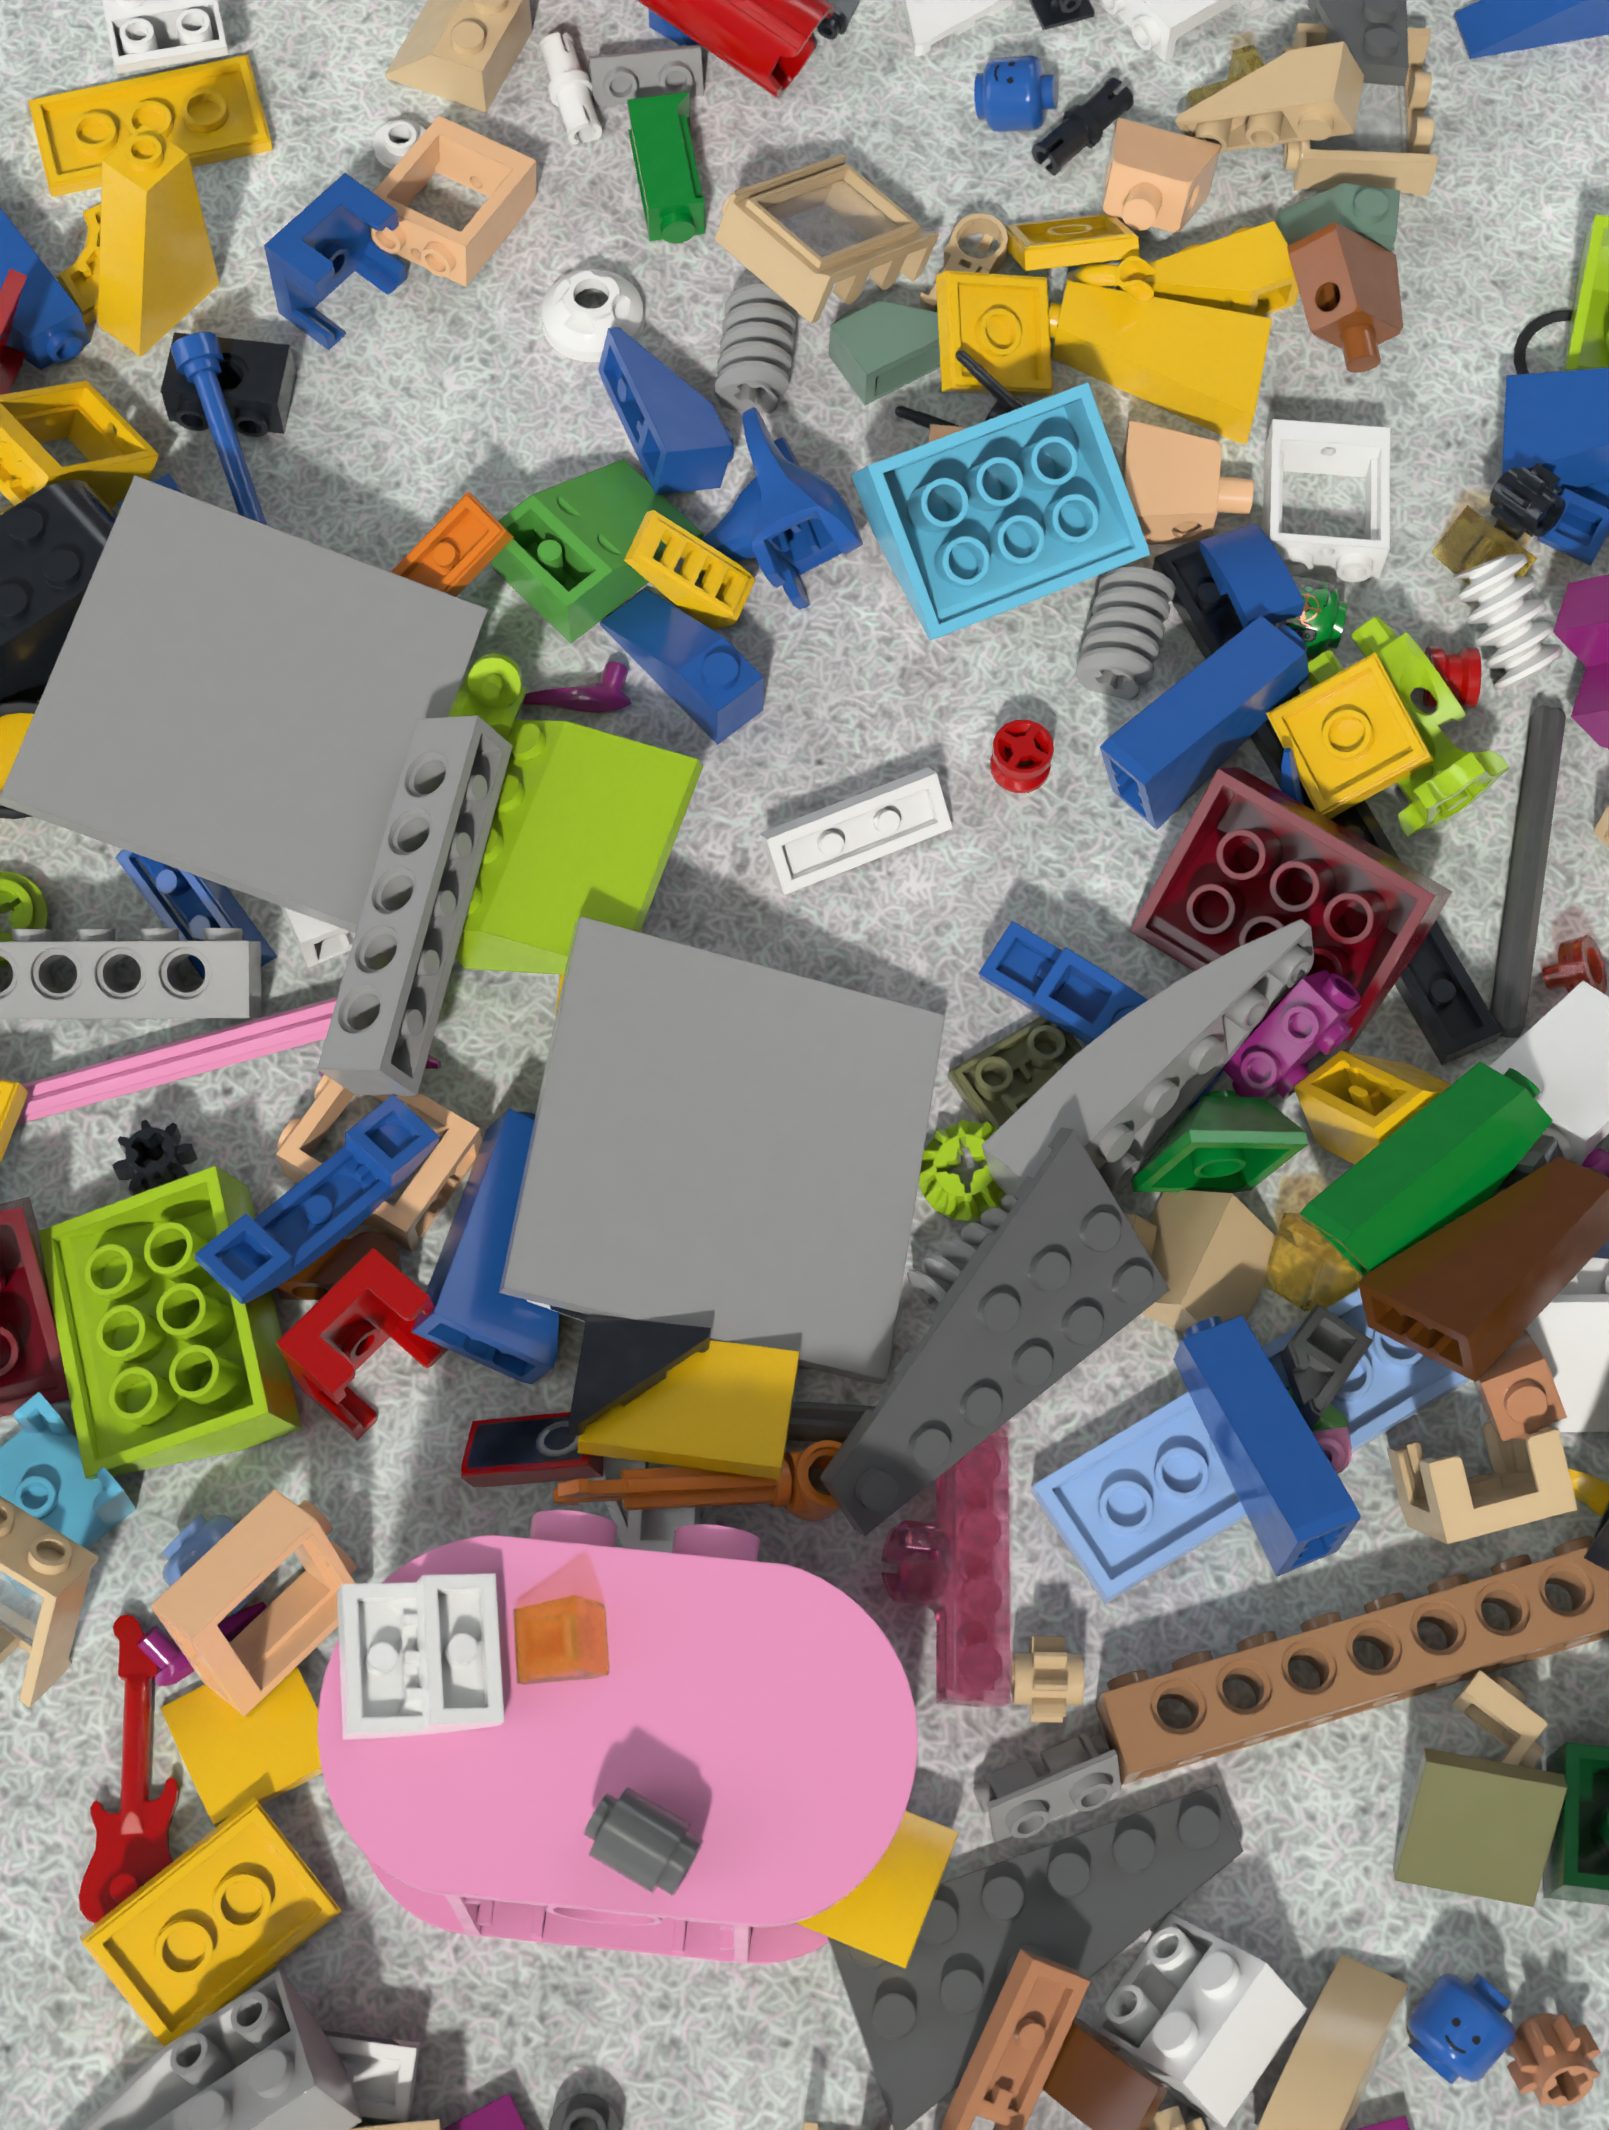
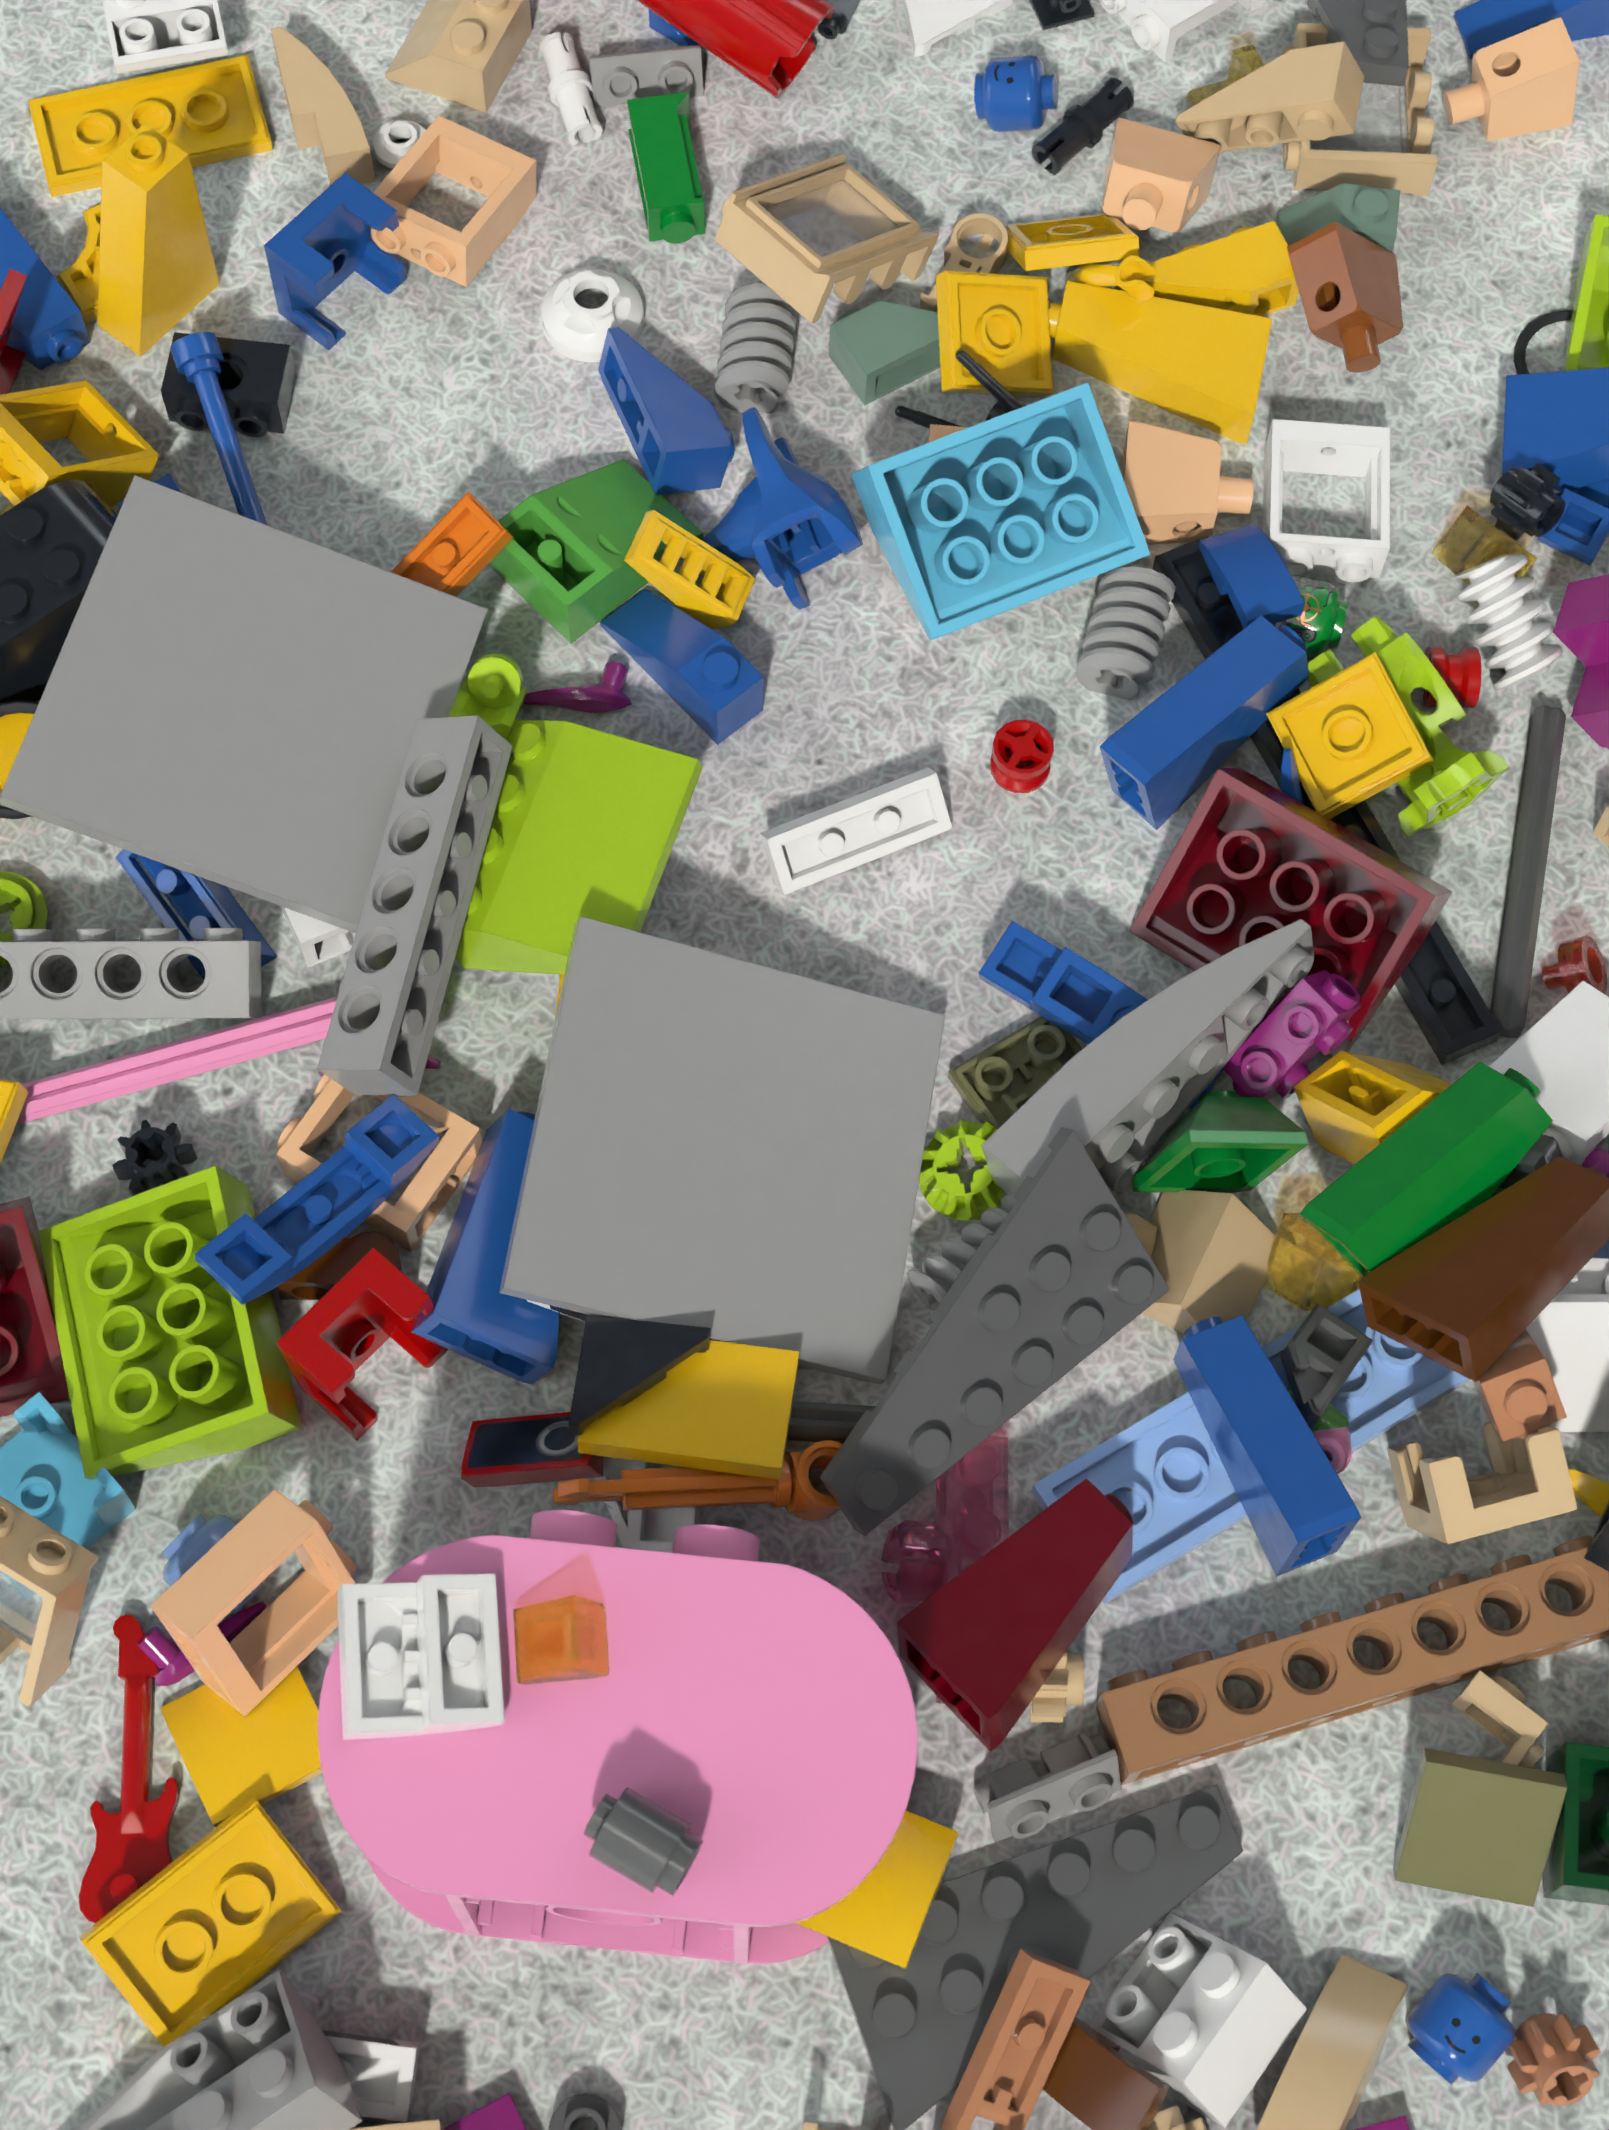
(321, 110): none -> tan slope
(1017, 1610): none -> dark red slope
(1519, 84): none -> light nougat torso

